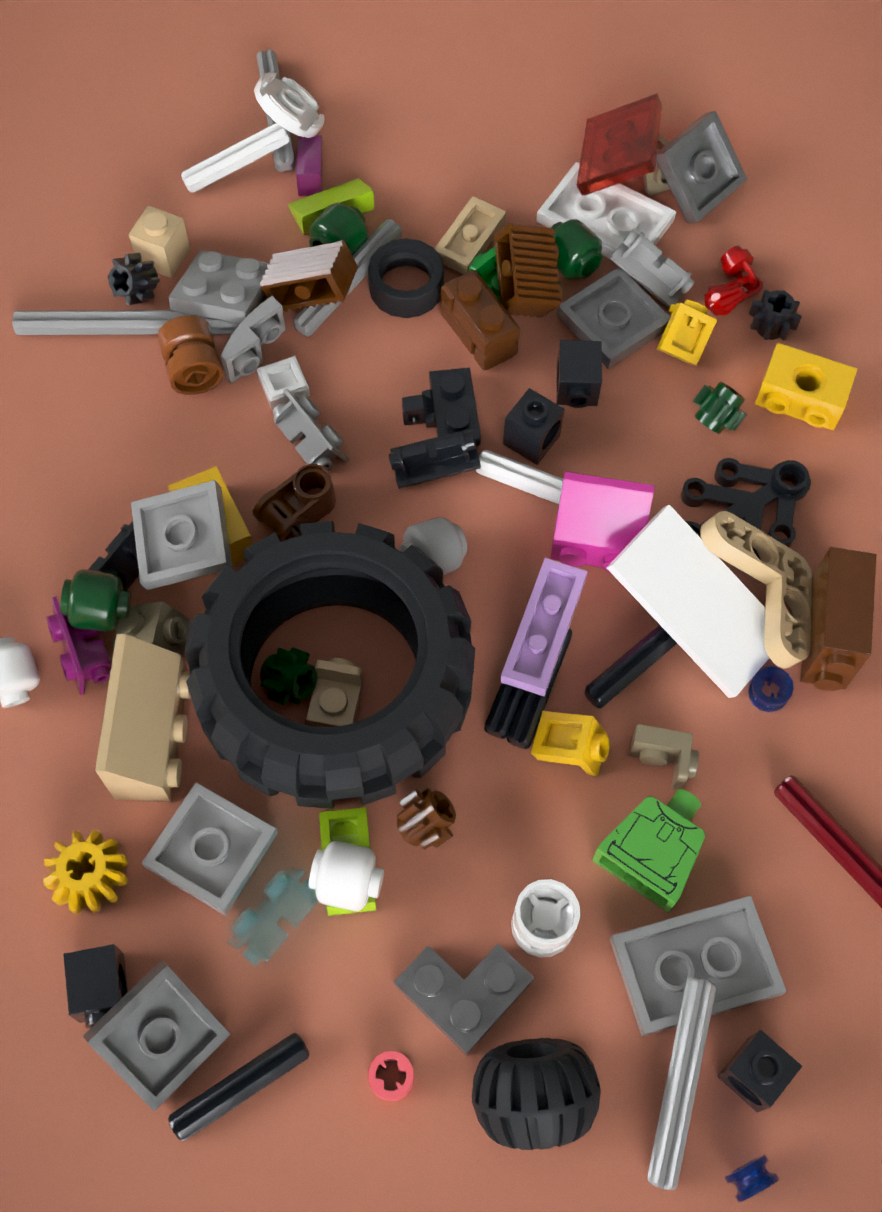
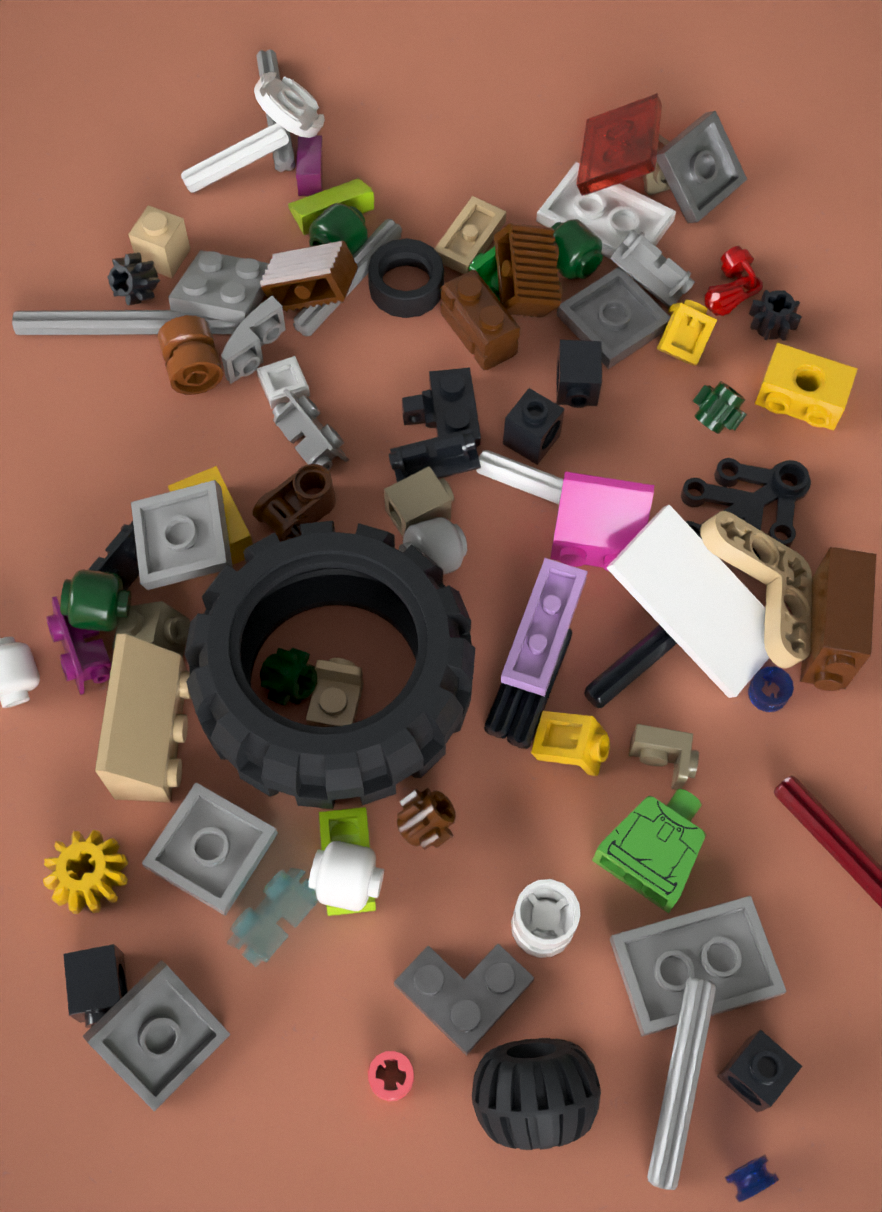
(238, 1087): black axle -> none
(418, 499): none -> dark tan brick

